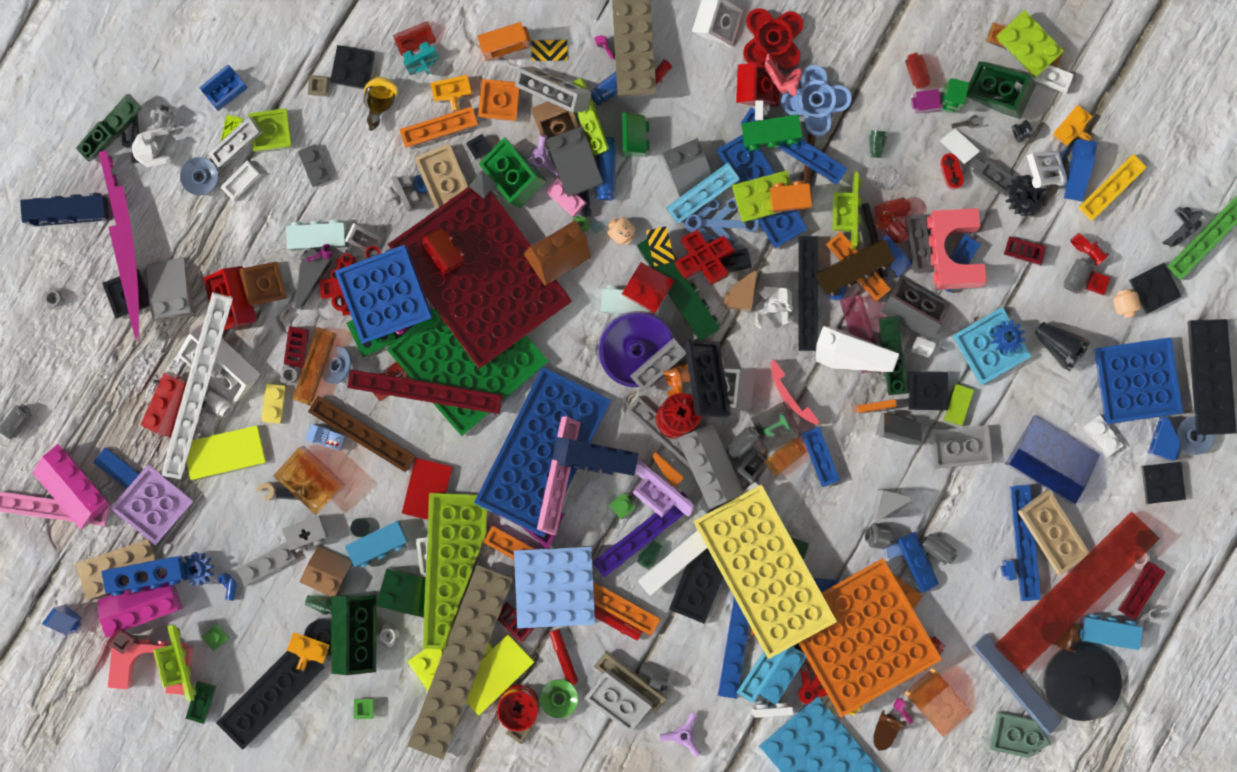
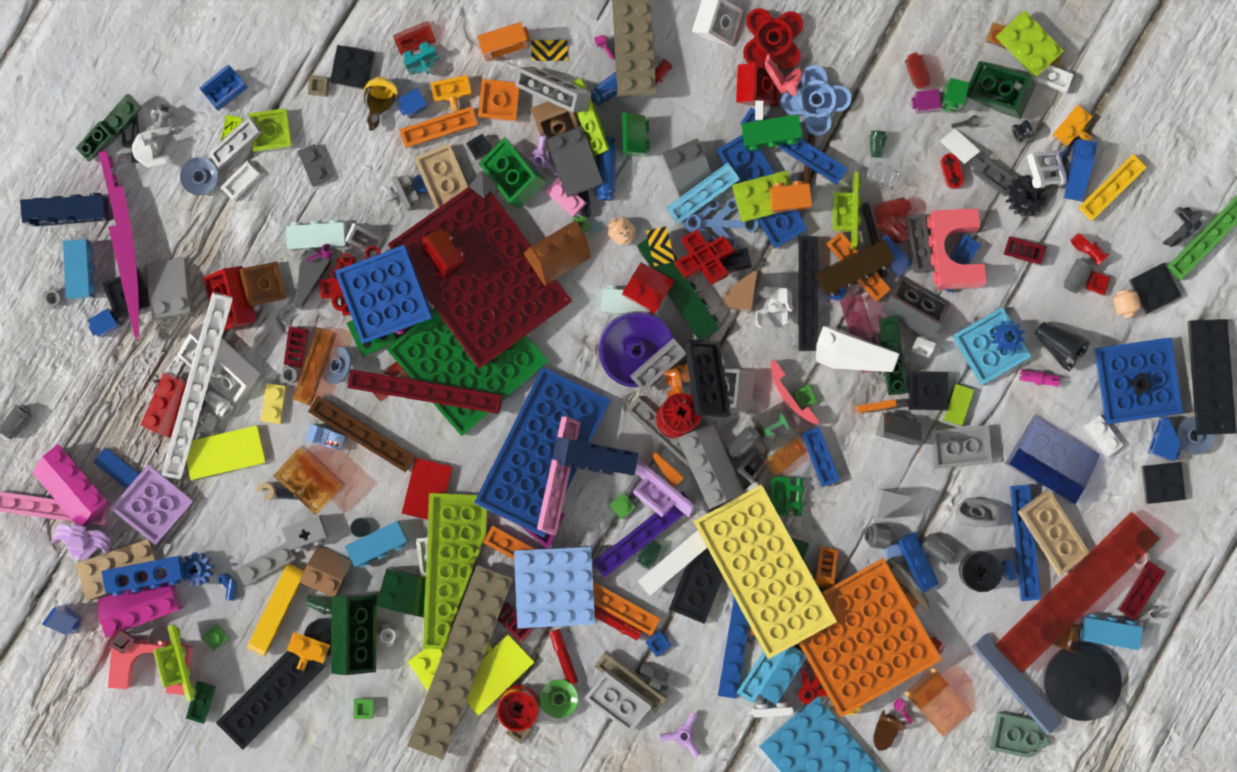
(79, 269): none -> dark azure brick
(81, 542): none -> lavender piece
(103, 323): none -> blue brick
(276, 610): none -> yellow beam
(412, 103): none -> blue brick
(658, 643): none -> blue tile
(780, 495): none -> green plate
(804, 396): none -> bright green tile
(824, 579): none -> orange slope
(906, 580): none -> dark tan bar
(977, 513): none -> light grey piece
(990, 577): none -> black wheel
(1039, 377): none -> dark pink pin
(1146, 385): none -> black plate

